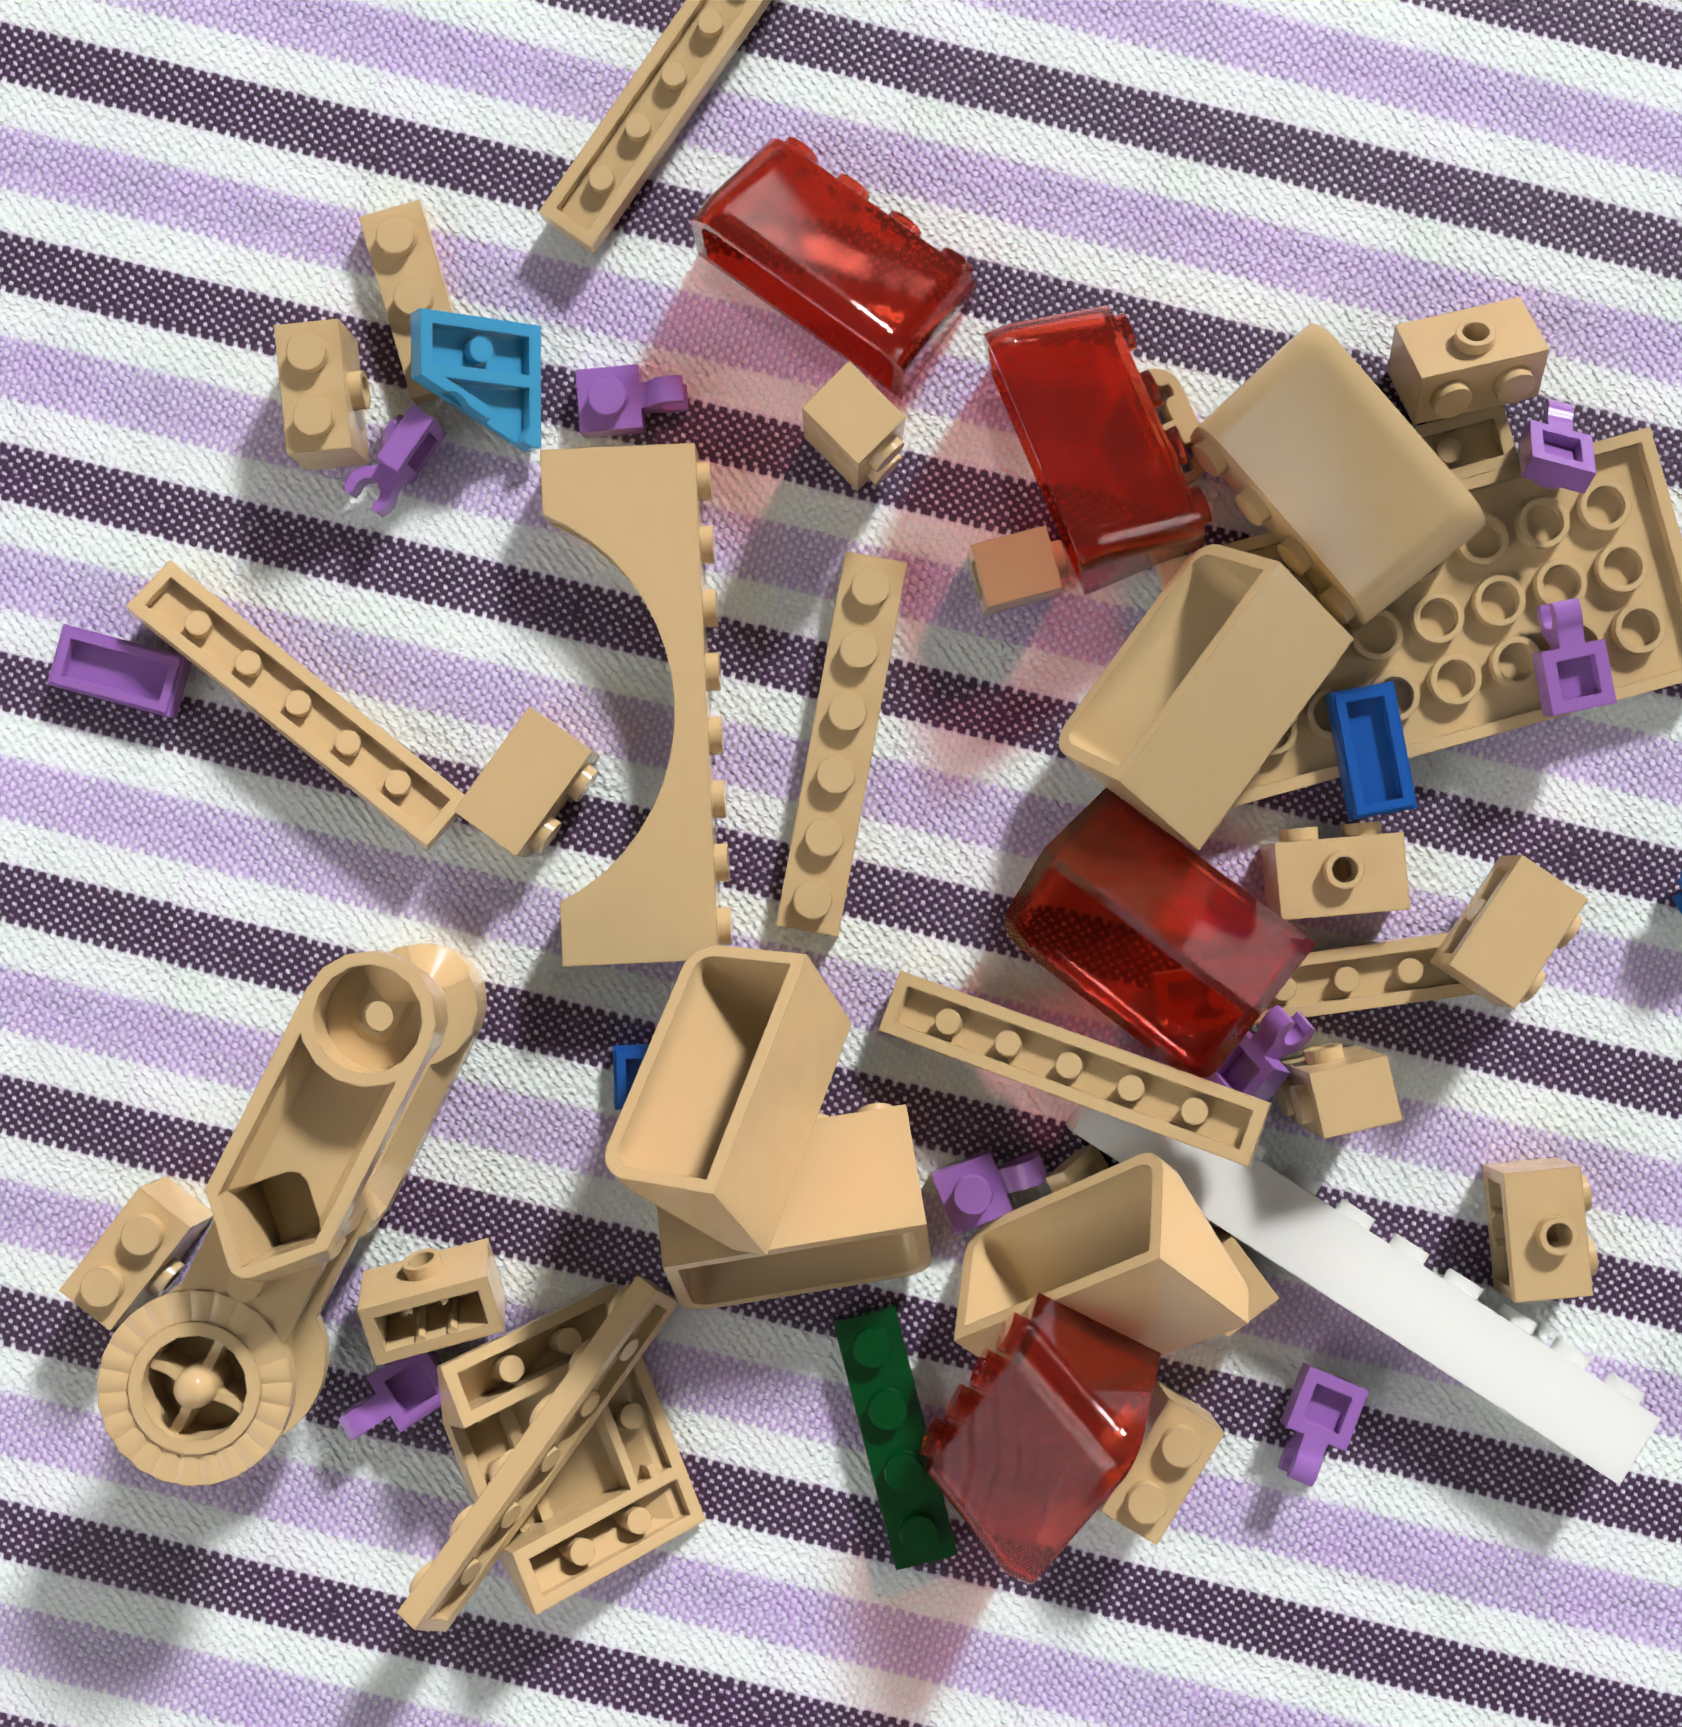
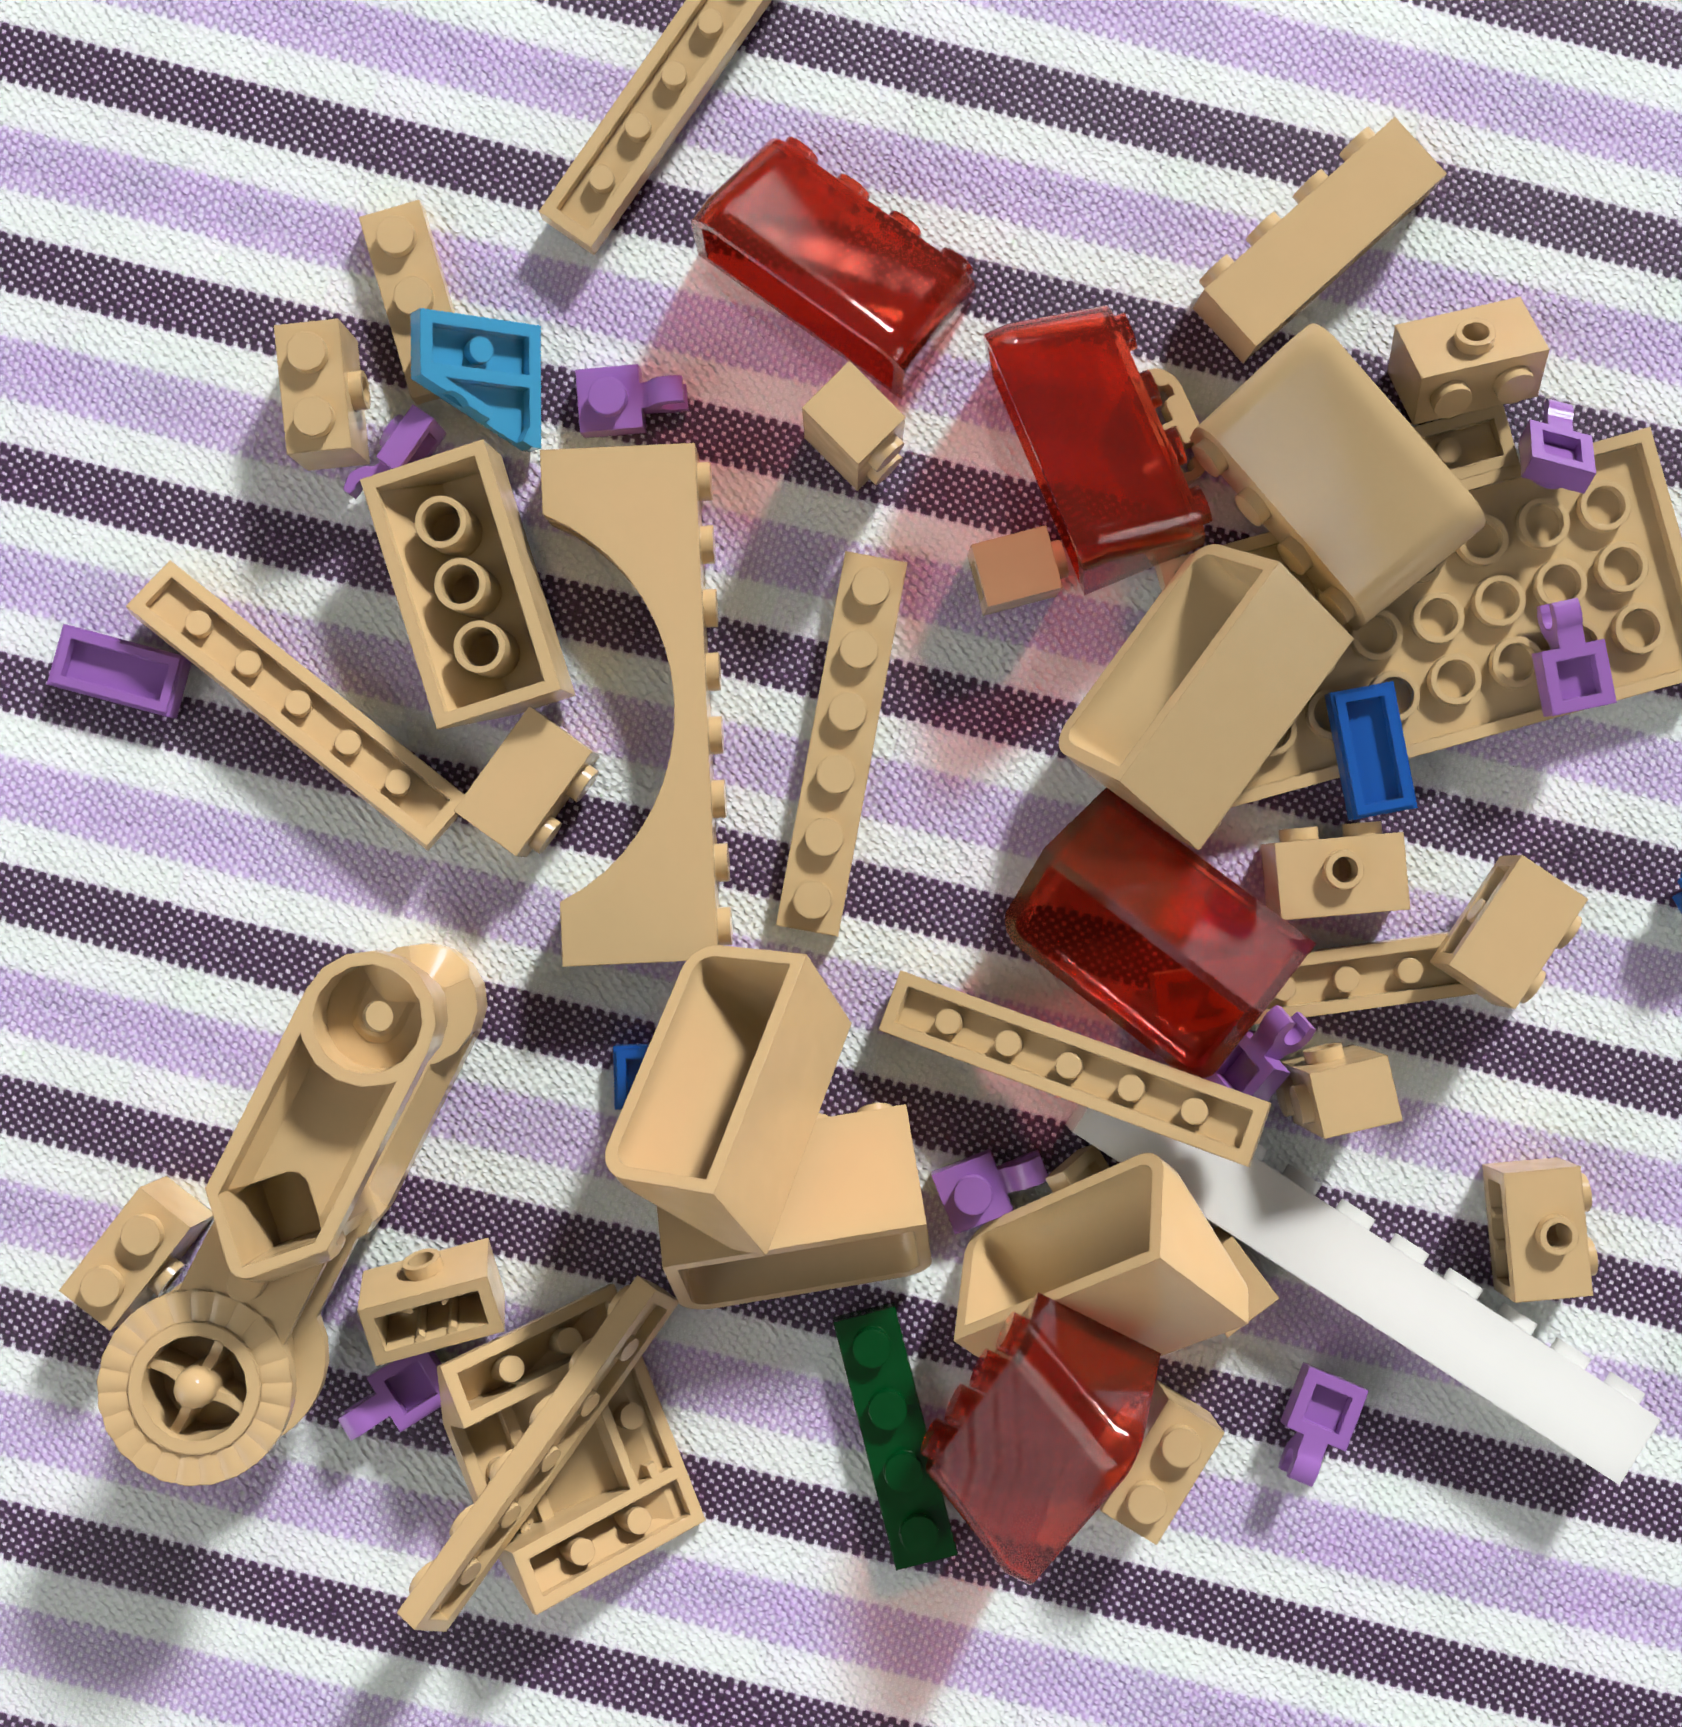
(467, 586): none -> tan slope
(1318, 239): none -> tan brick

